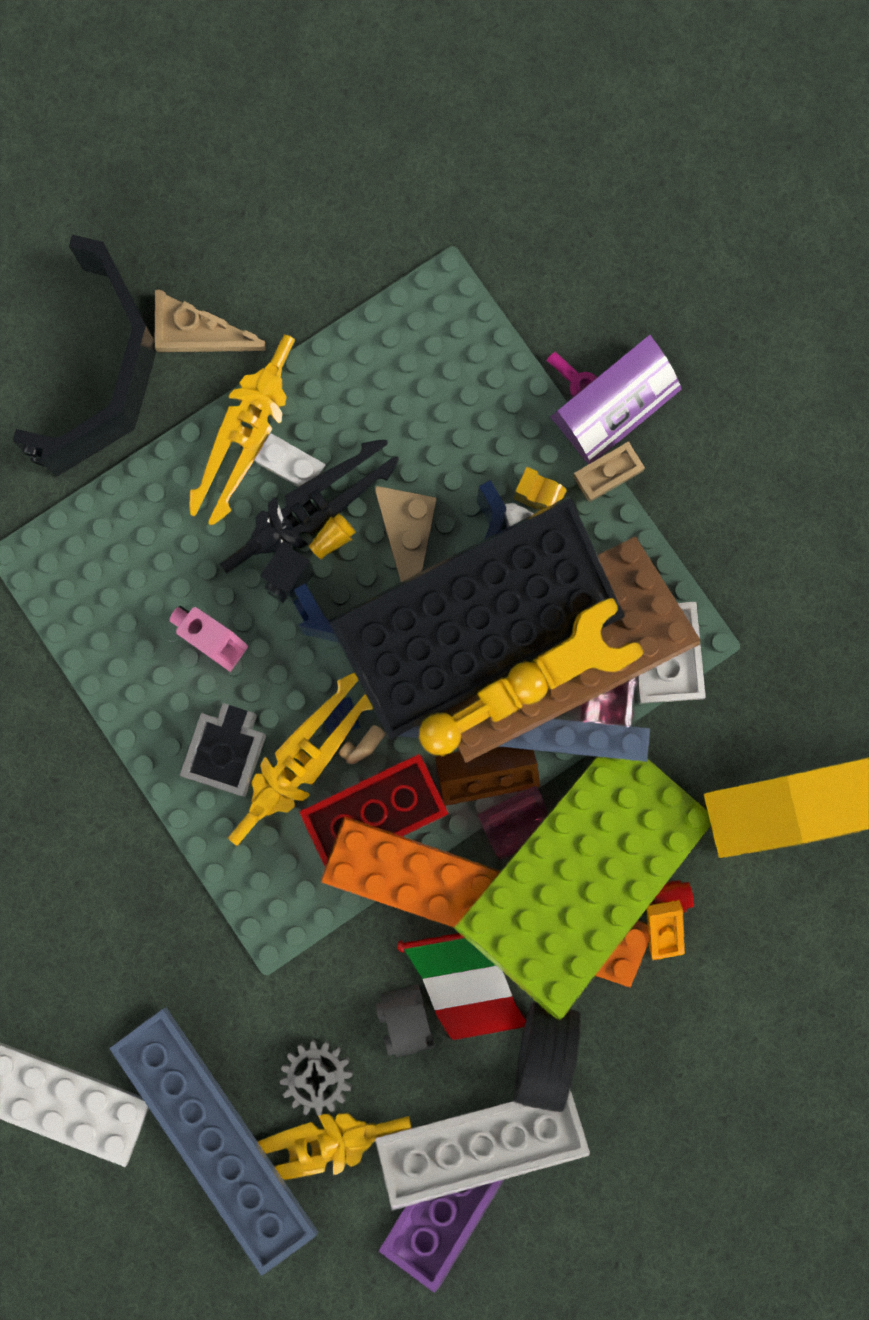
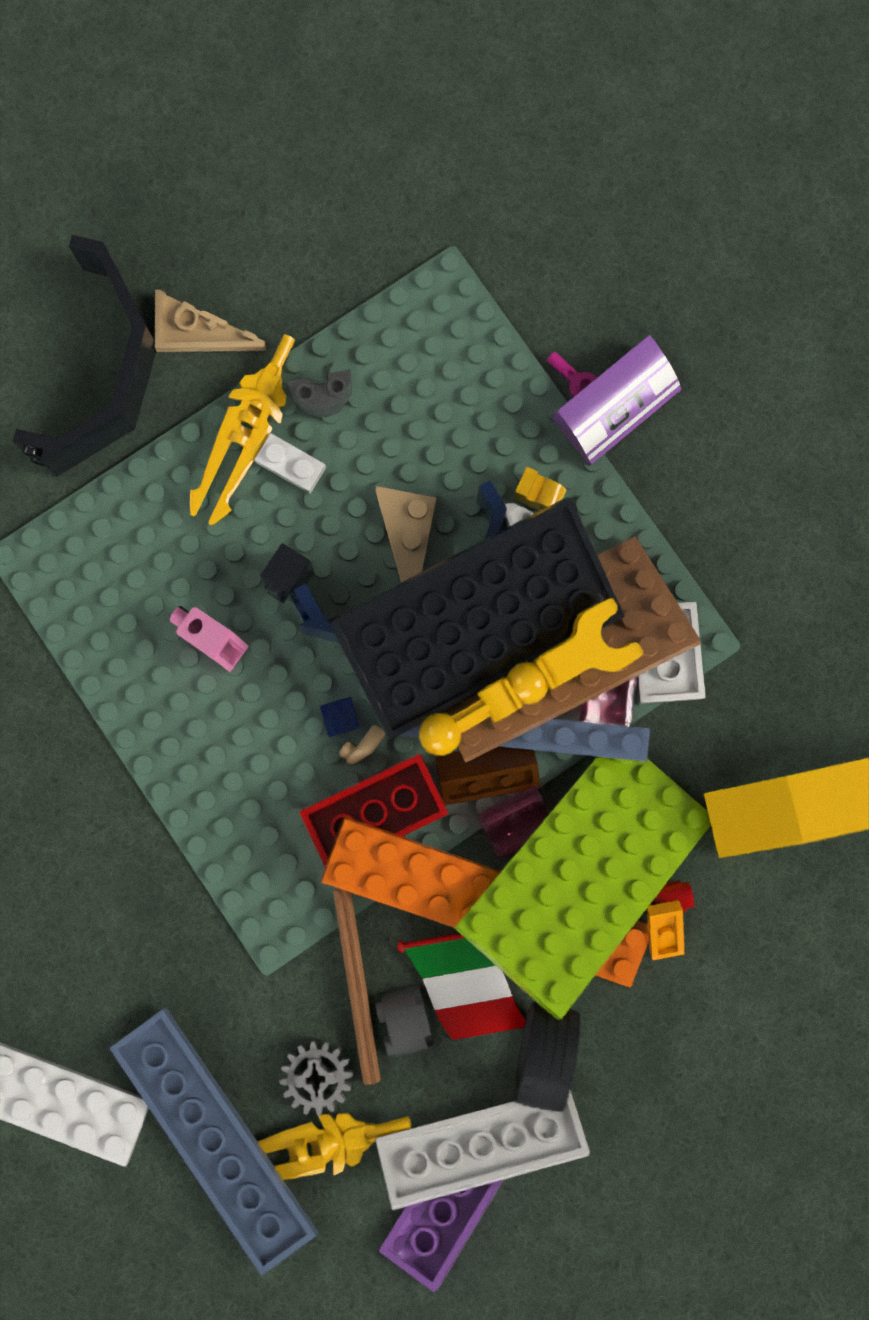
(224, 750): piece -> none
(278, 786): yellow sword -> none
(282, 527): black sword -> none
(322, 399): none -> dark grey cylinder
(332, 536): yellow cone -> none
(357, 986): none -> medium nougat axle
(608, 472): tan plate -> none

